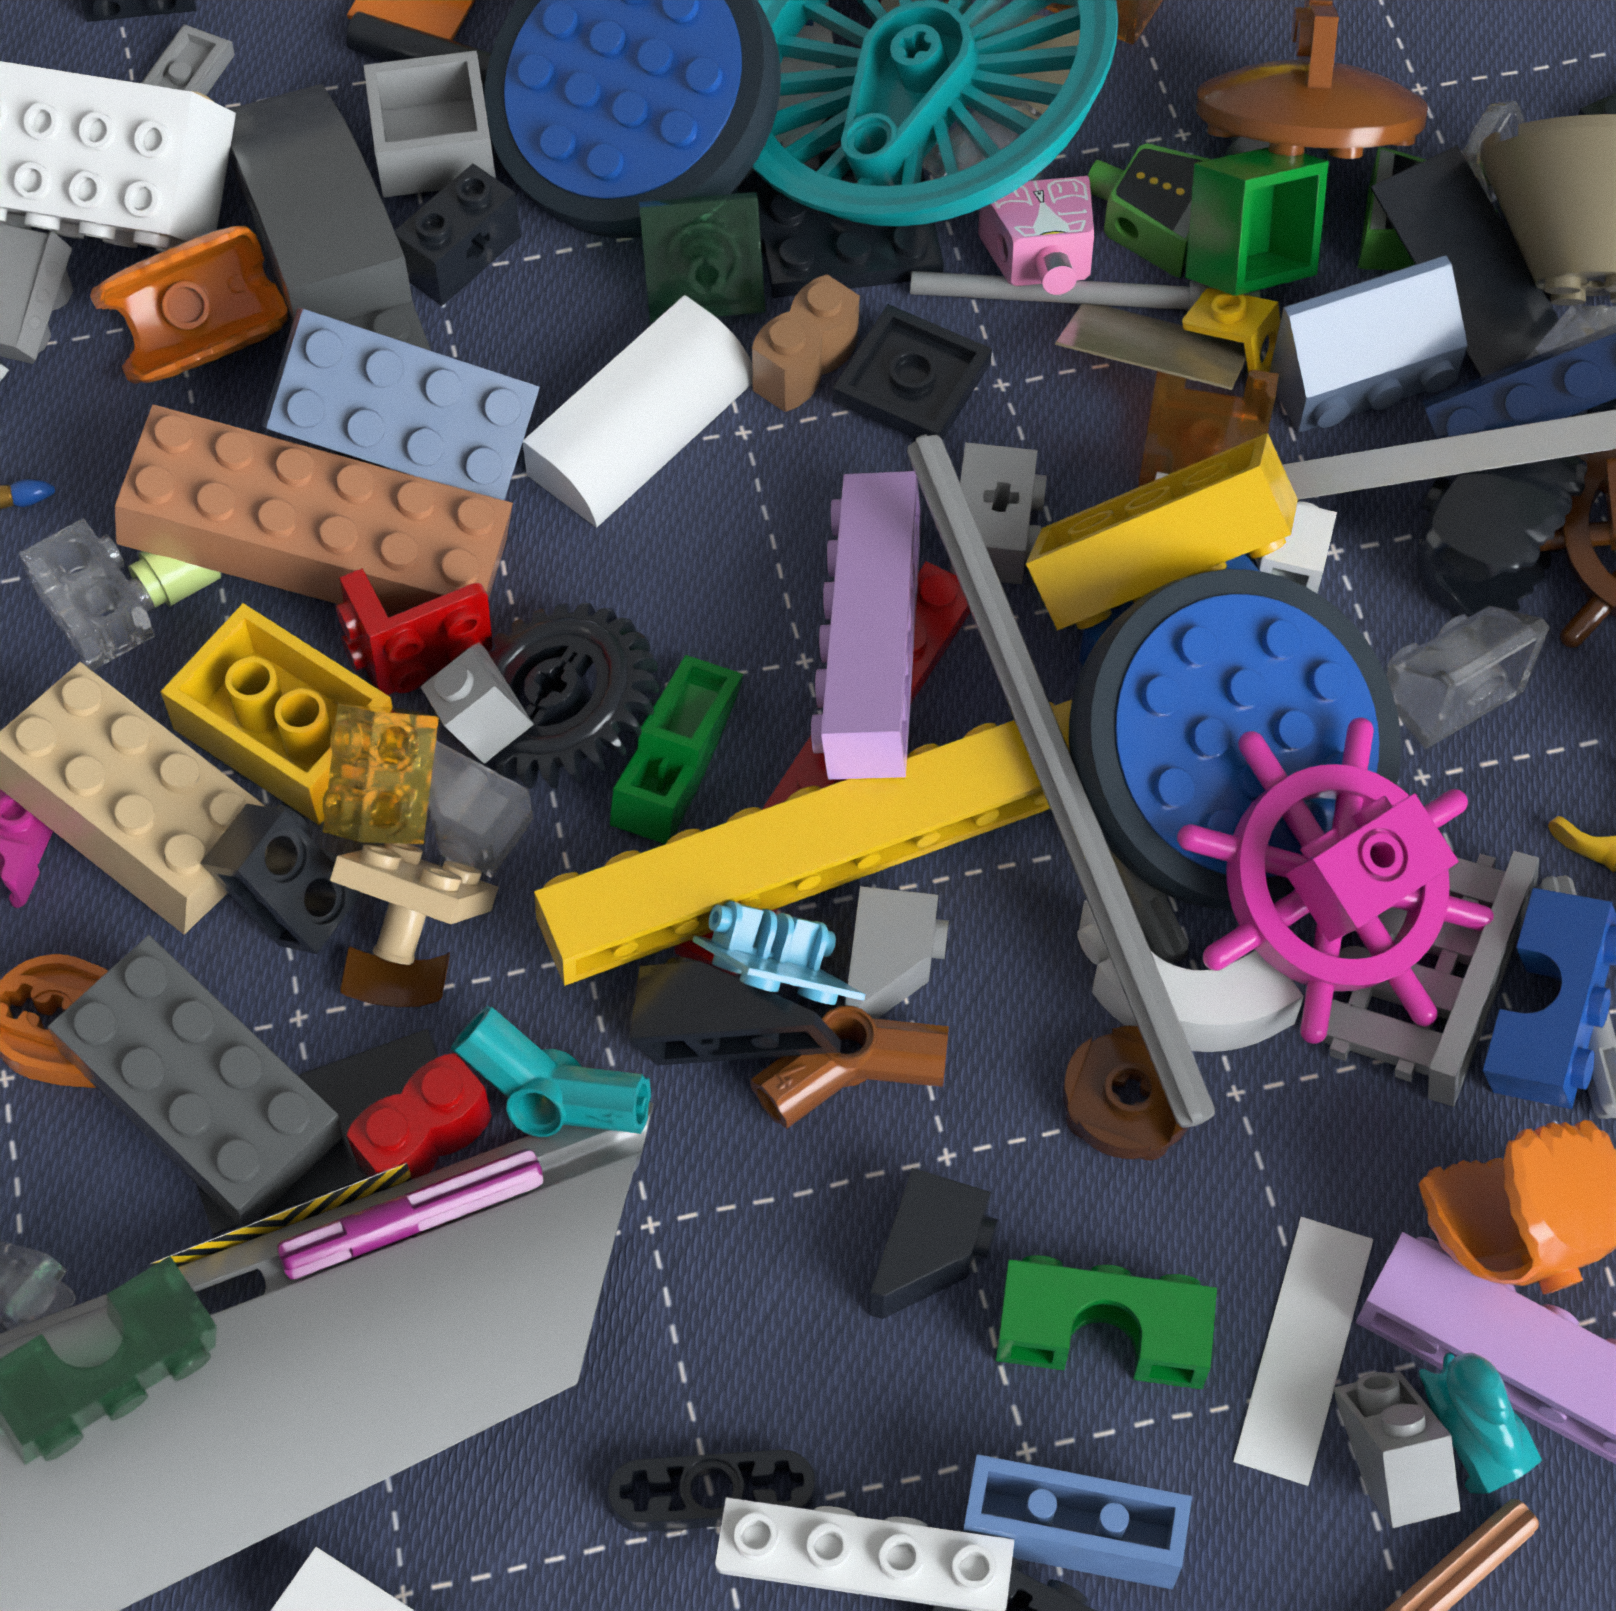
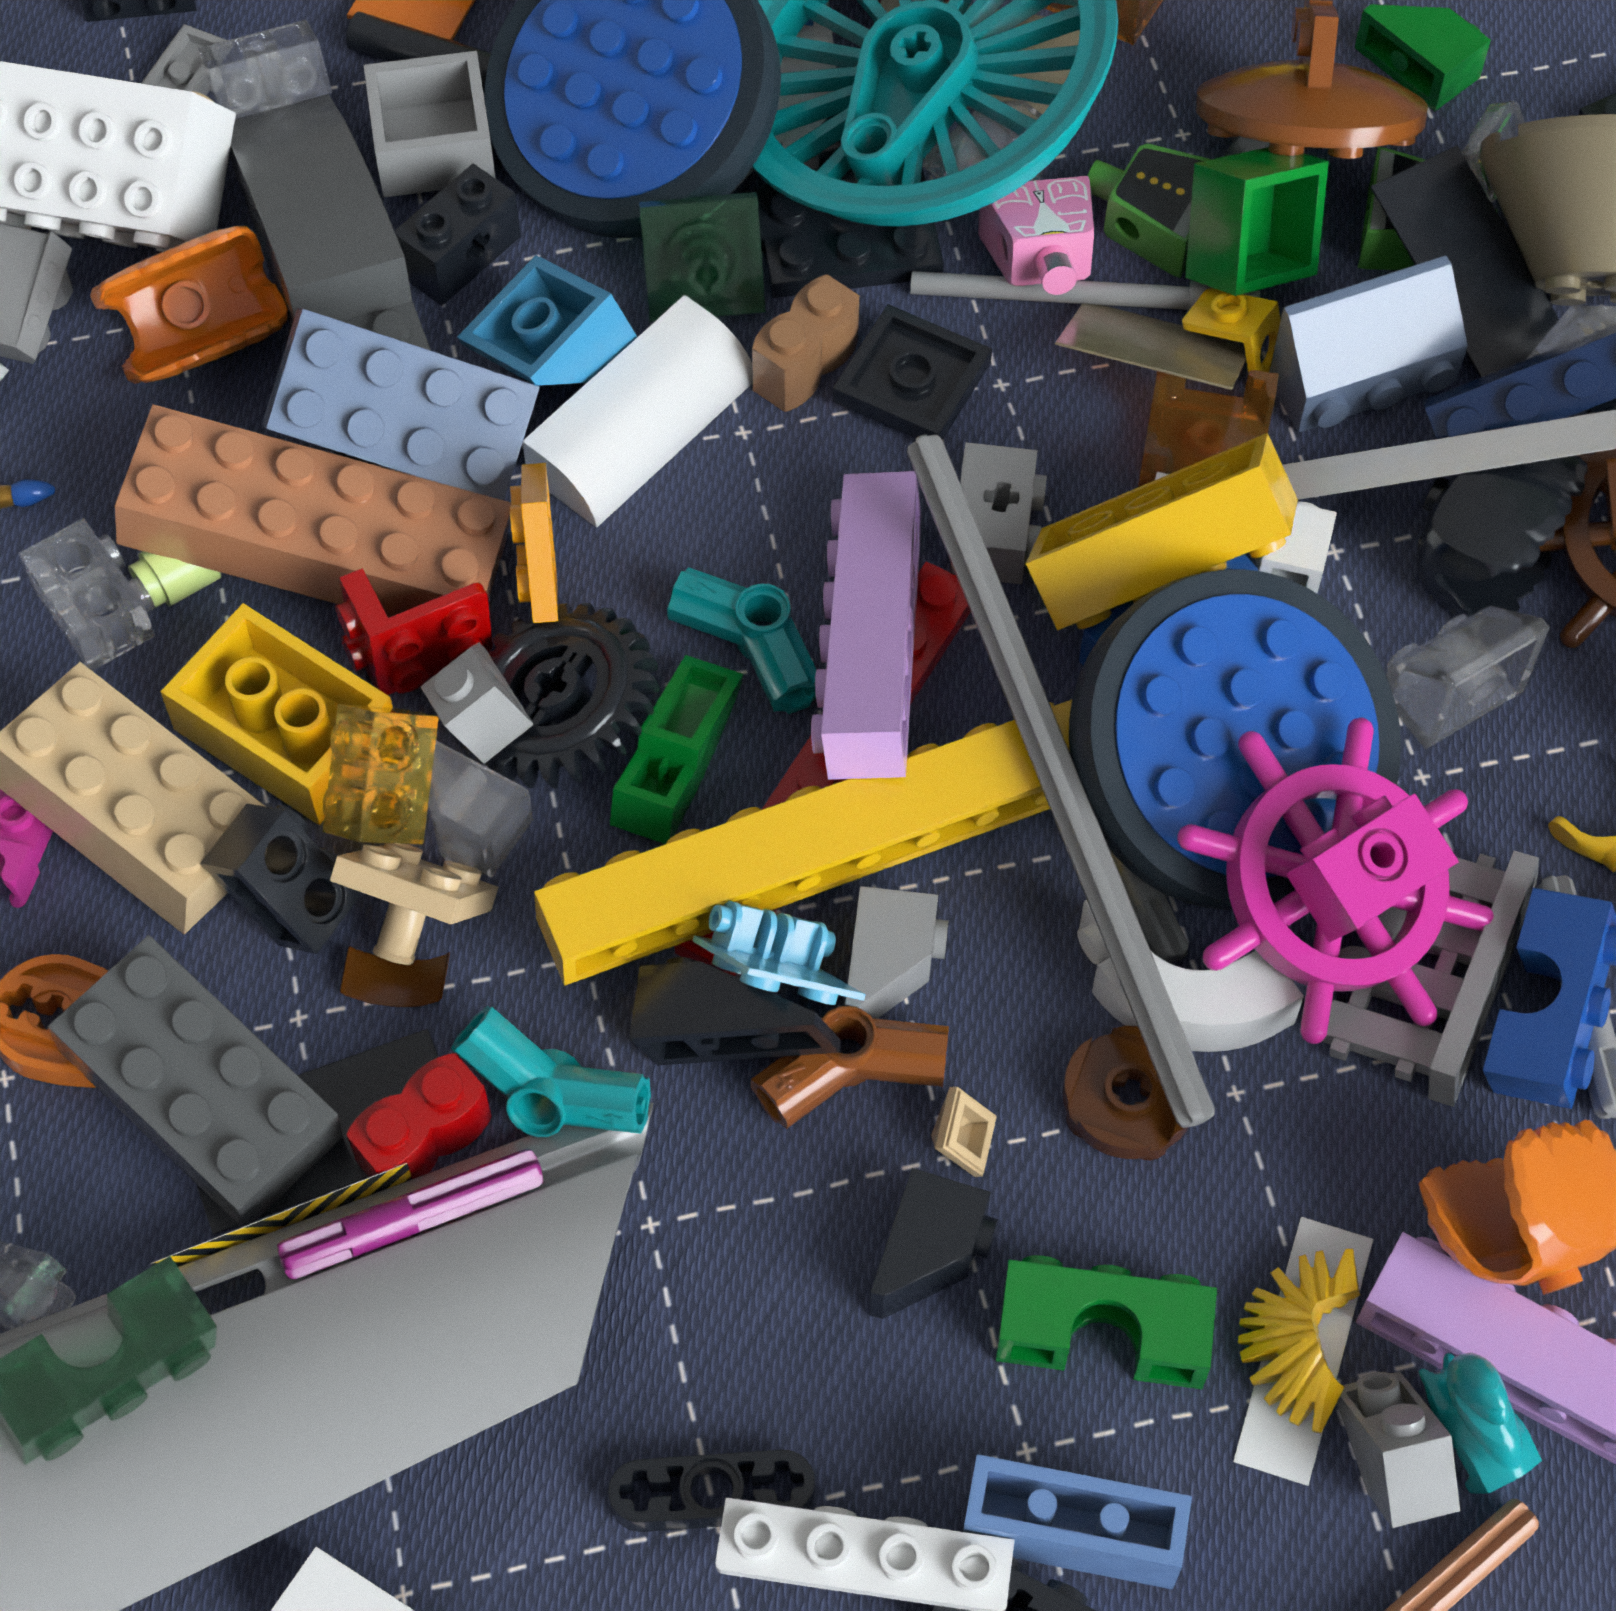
(266, 69): none -> clear brick
(536, 558): none -> light orange plate
(550, 327): none -> dark azure slope
(729, 613): none -> teal piece
(964, 1131): none -> tan slope
(1289, 1336): none -> yellow hair
(1423, 49): none -> green slope

